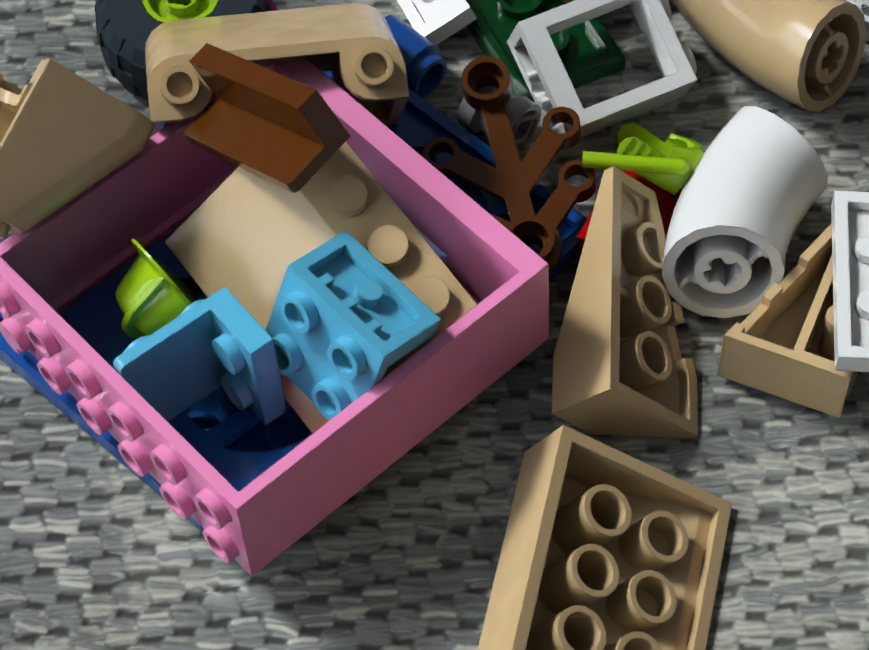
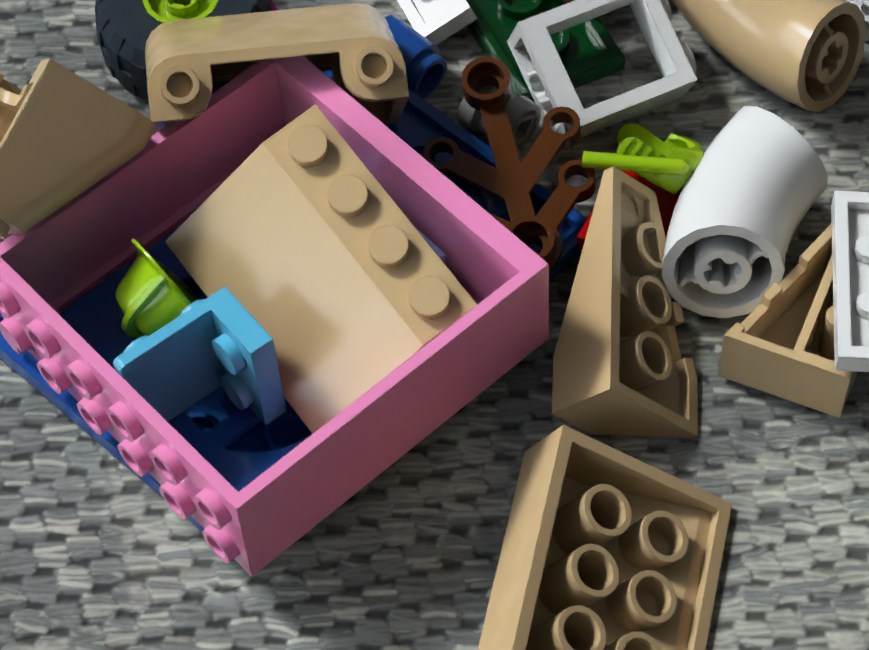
(263, 120): reddish brown panel -> none
(343, 323): medium azure bracket -> none

